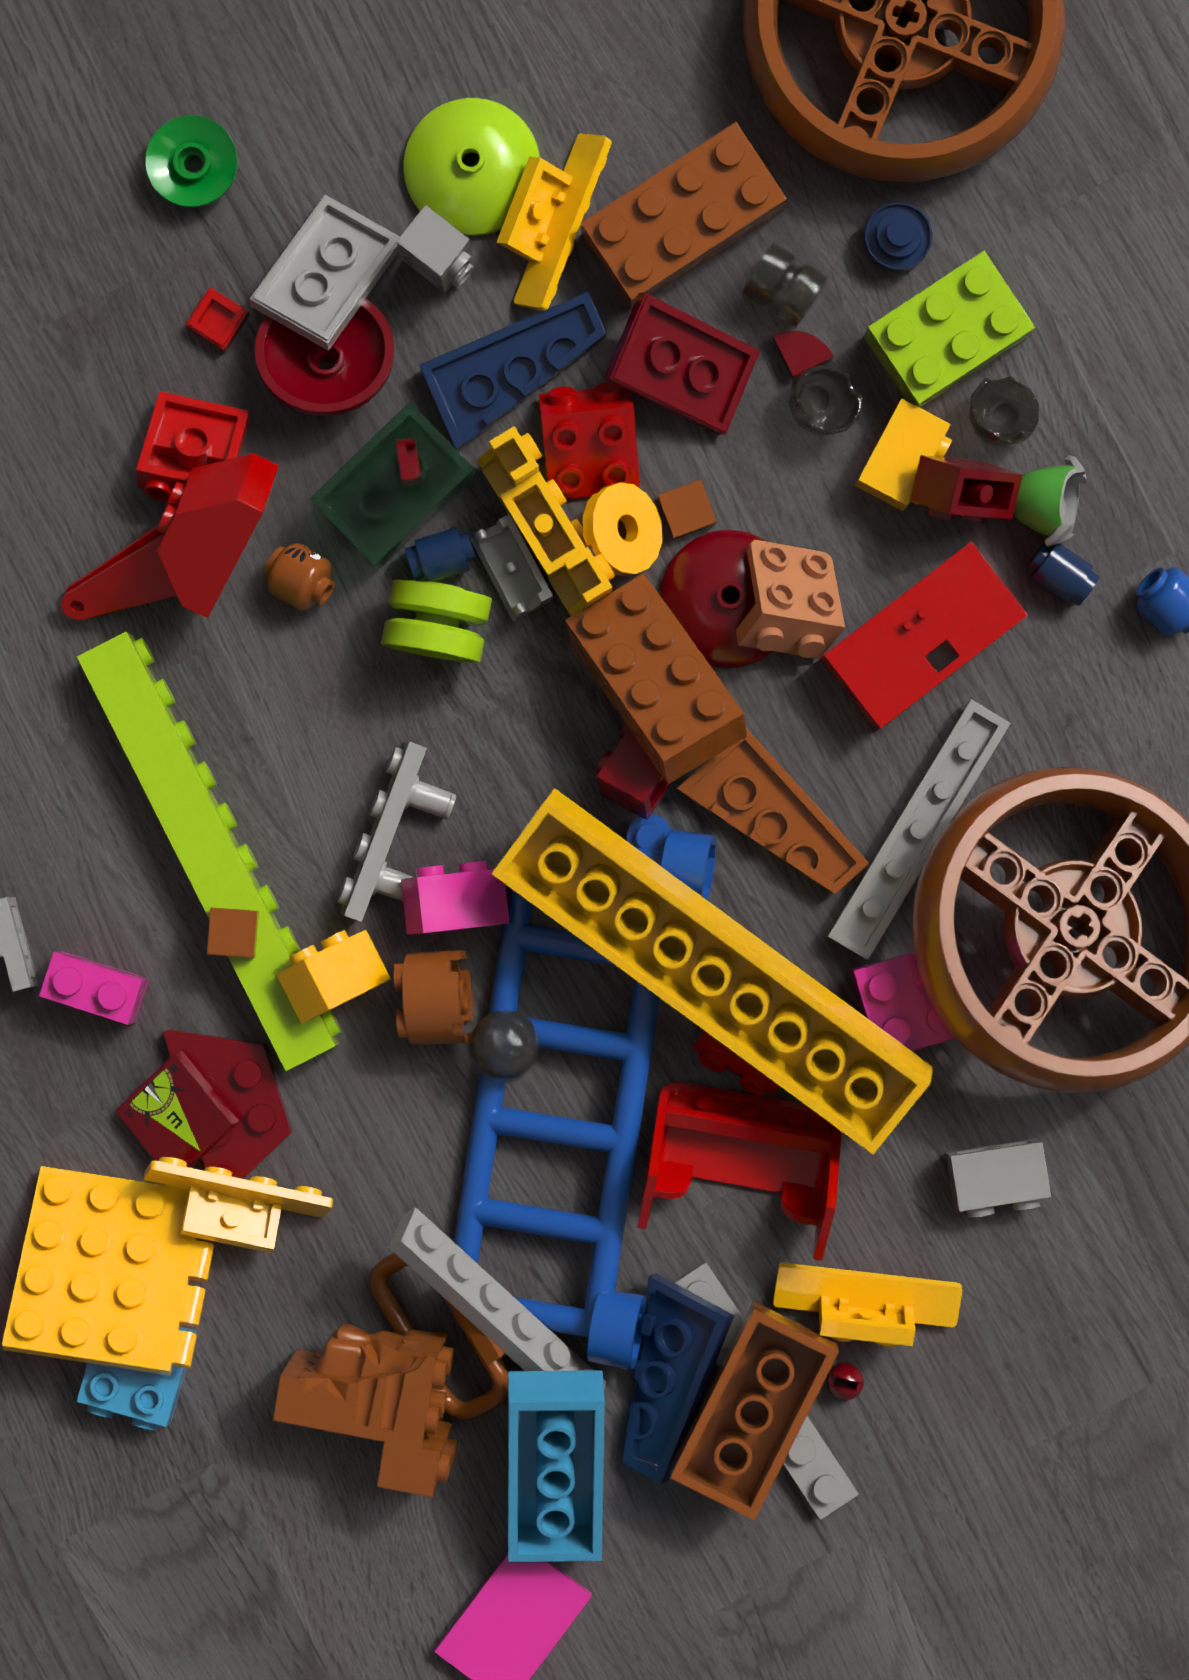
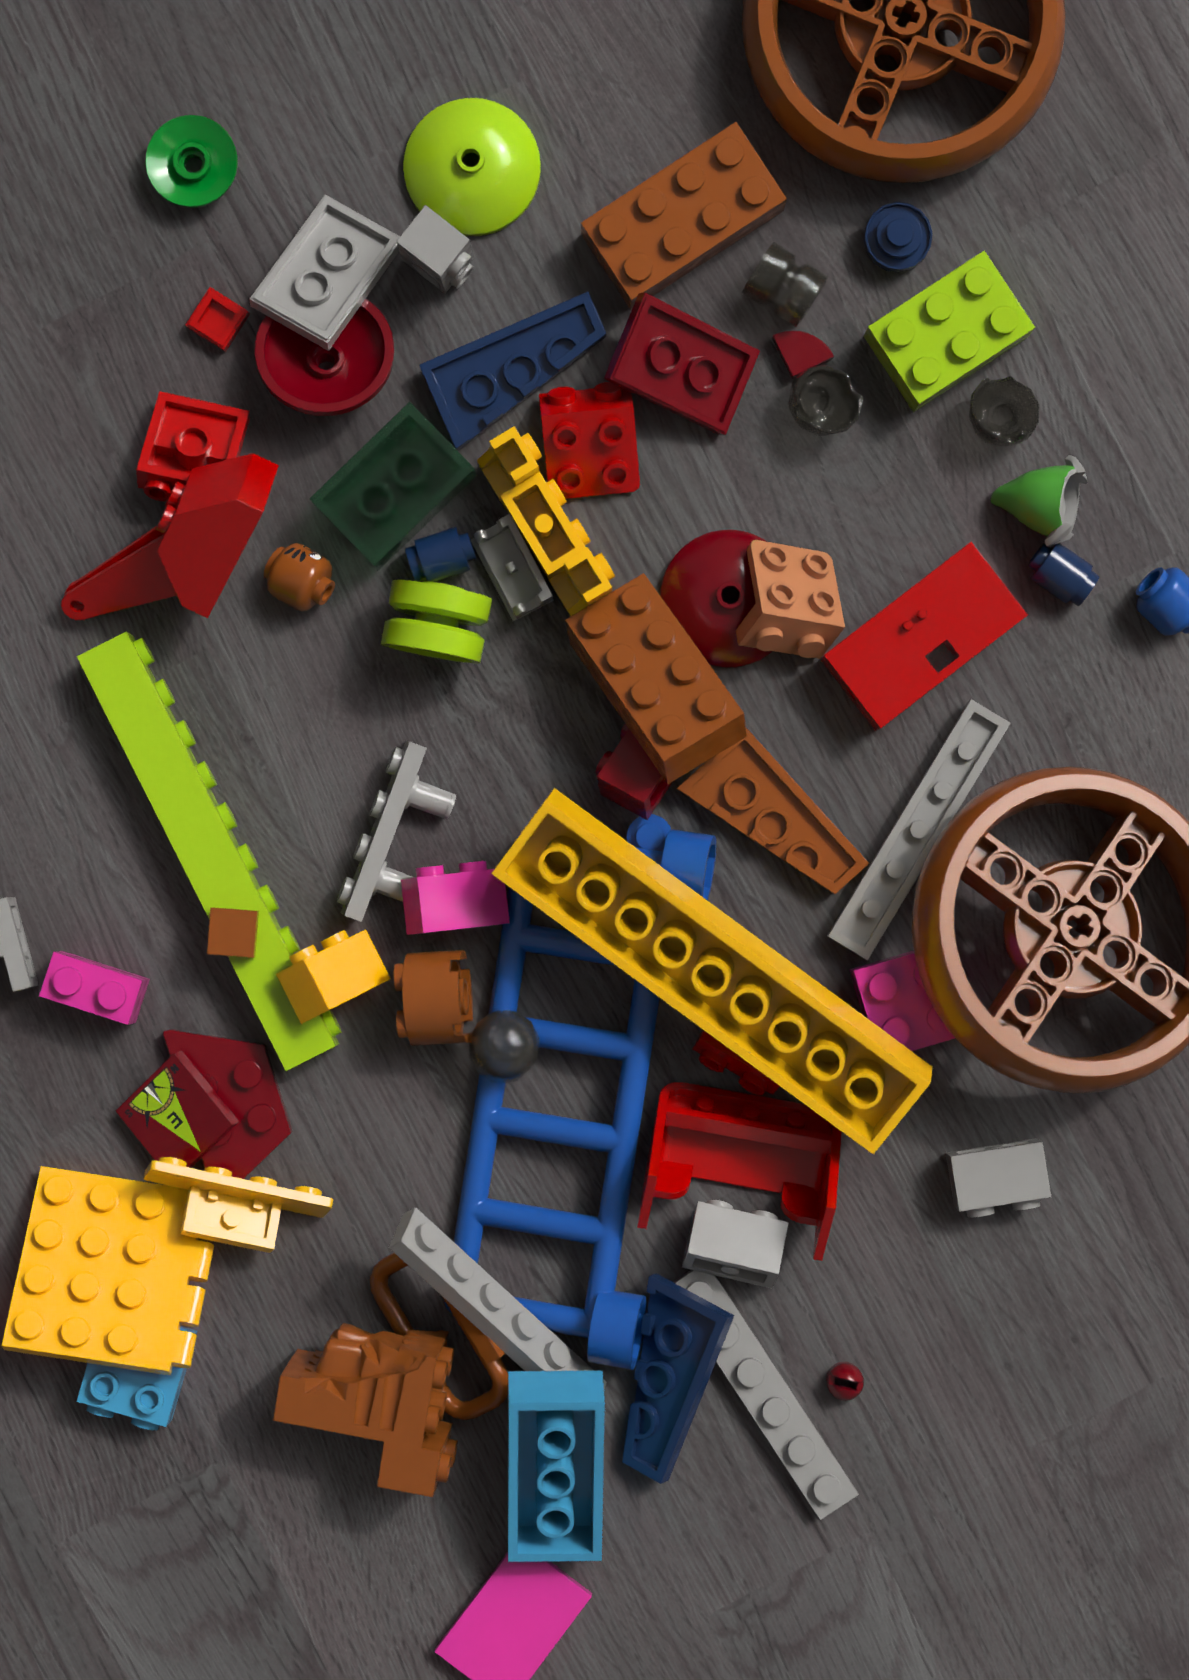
(408, 462): dark red tile -> none
(548, 216): yellow bracket -> none
(641, 522): yellow tile -> none
(687, 509): dark orange tile -> none
(735, 1243): none -> light grey brick
(753, 1410): dark orange brick -> none
(867, 1303): yellow bracket -> none
(896, 456): yellow brick -> none
(965, 489): dark red brick -> none

